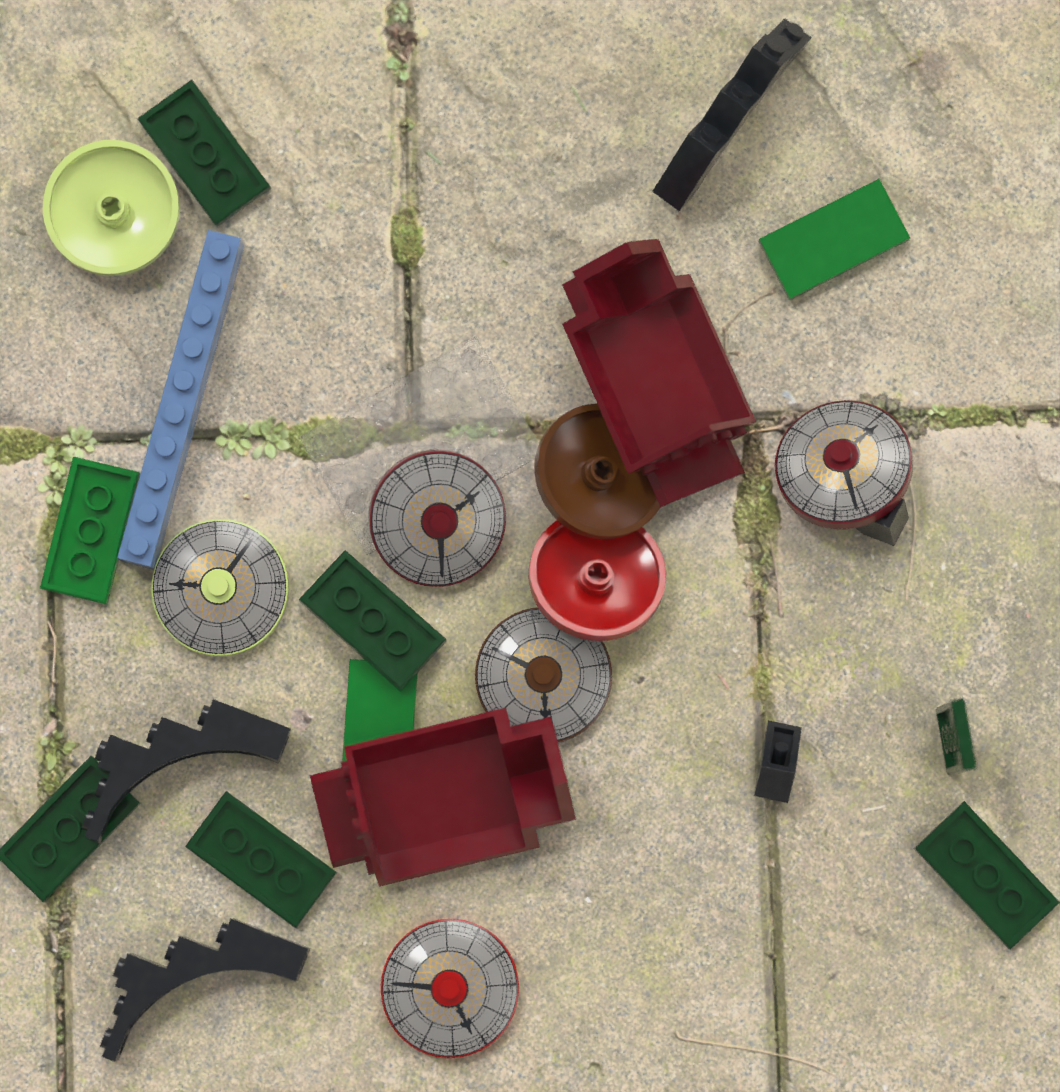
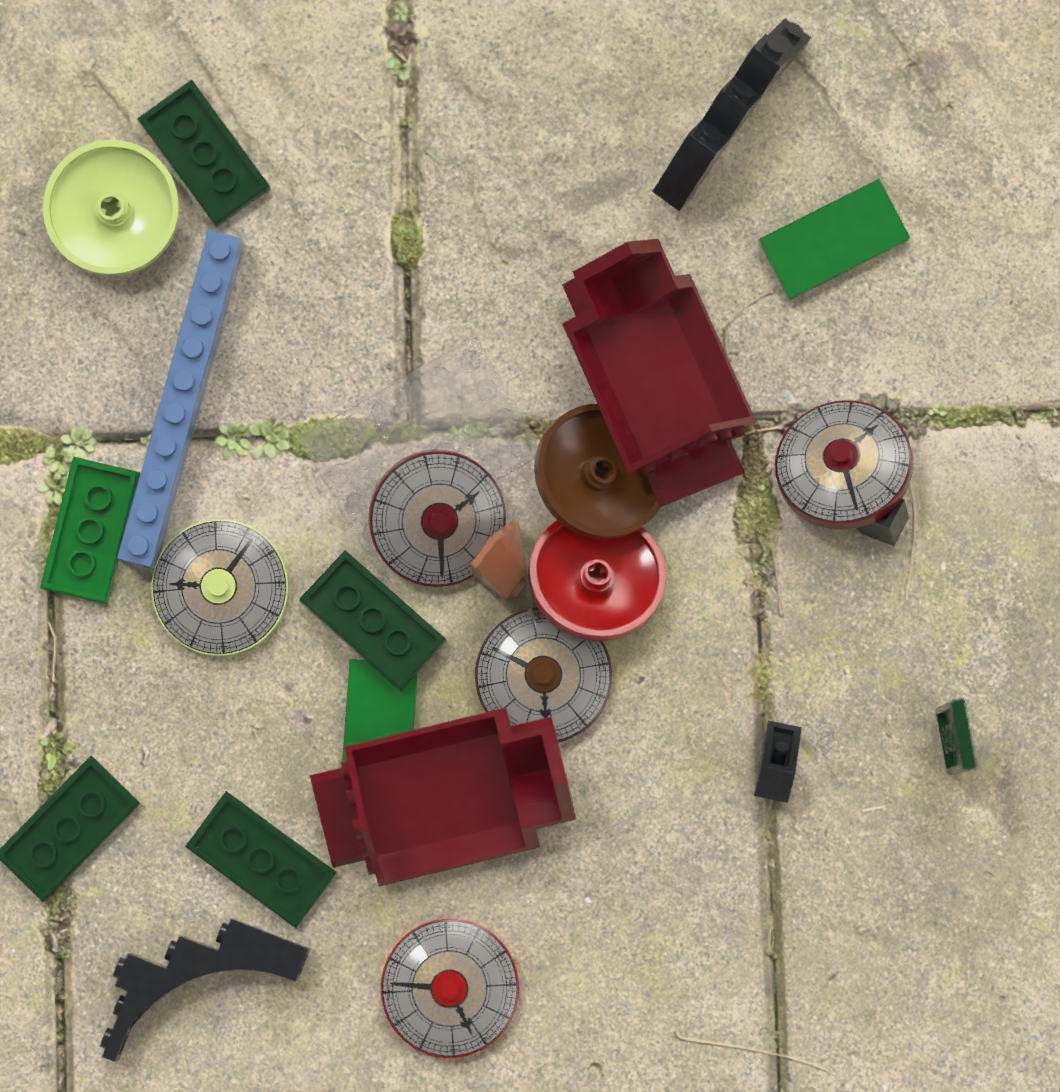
(223, 731): black arch -> none
(502, 563): none -> nougat wedge
(986, 875): dark green tile -> none

